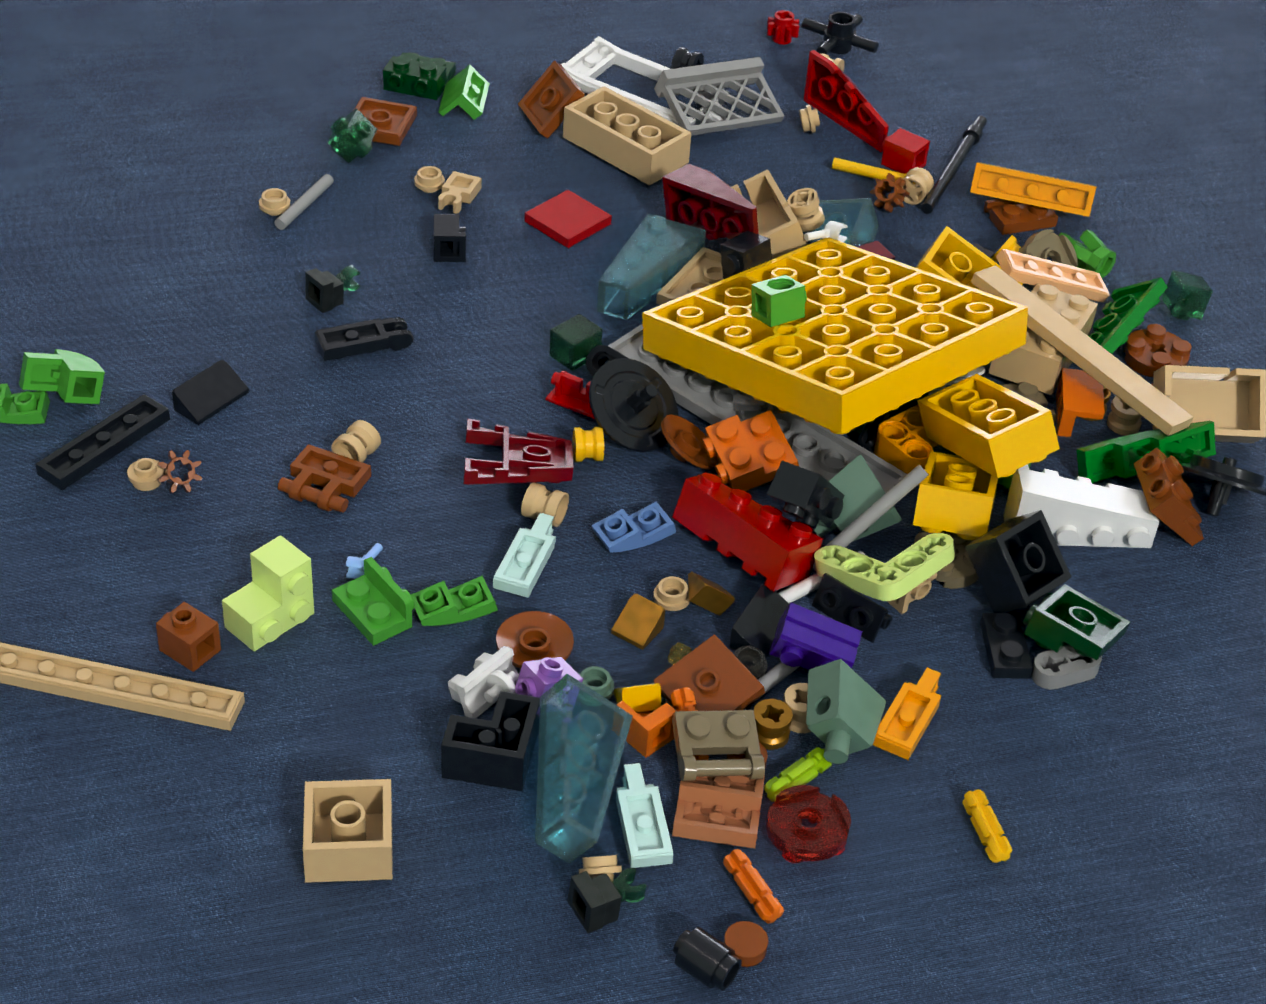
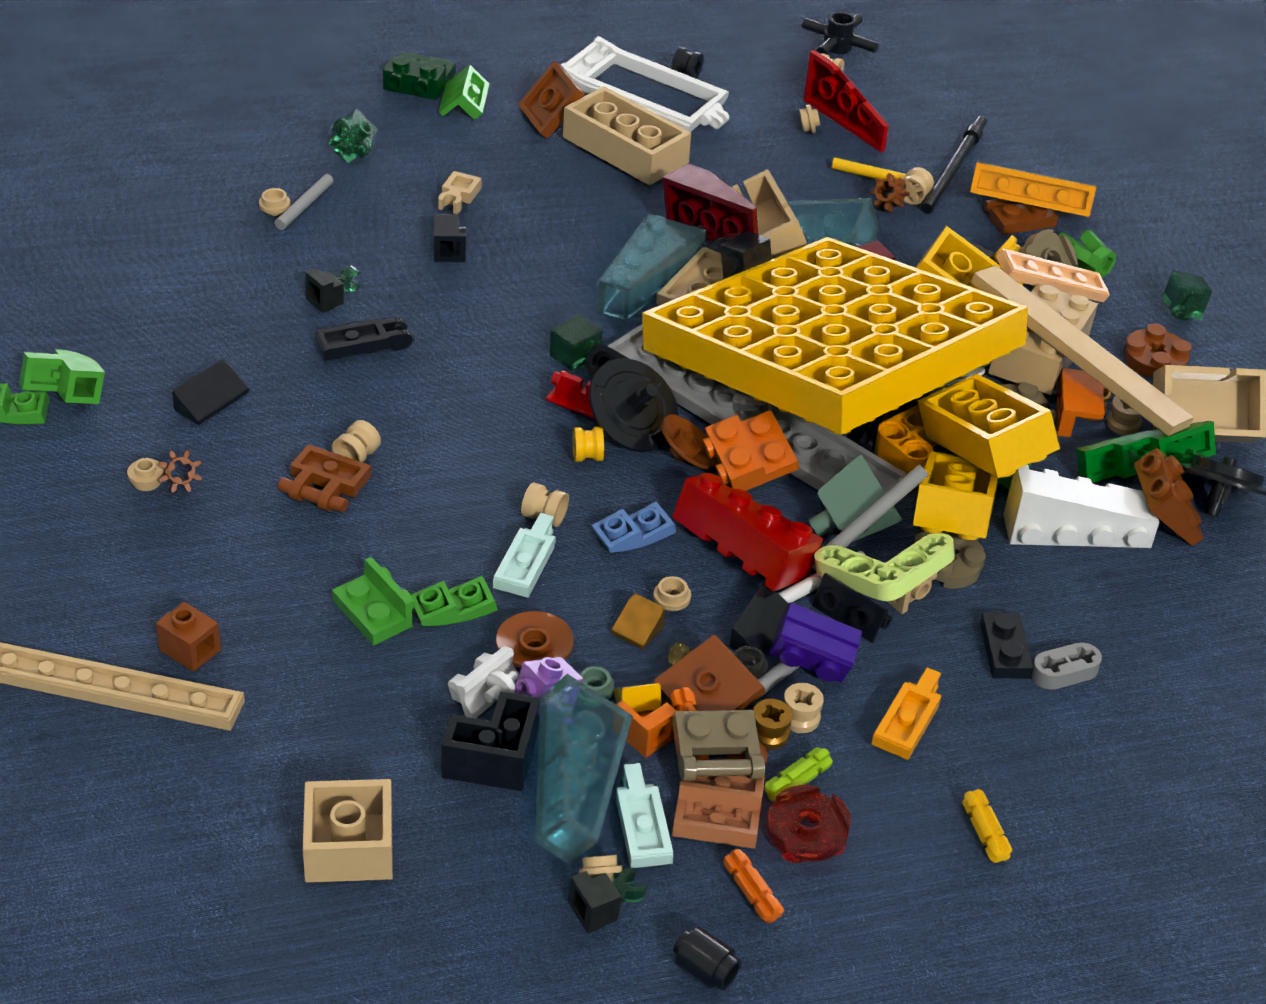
(102, 442): black plate -> none
(275, 598): yellowish green brick -> none
(356, 564): light blue hand -> none
(389, 118): dark orange plate -> none
(429, 179): tan plate -> none
(523, 458): dark red wing -> none
(568, 218): red tile -> none
(708, 594): pearl gold slope -> none
(712, 79): light grey fence -> none
(748, 941): dark orange tile -> none
(778, 300): bright green brick -> none
(783, 27): red gear -> none
(806, 208): tan wheel -> none
(806, 495): black brick -> none
(831, 230): white hand -> none
(842, 710): sand green torso -> none
(904, 151): red brick -> none
(1018, 562): black brick -> none
(1076, 621): dark green plate -> none
(1126, 312): green wing -> none

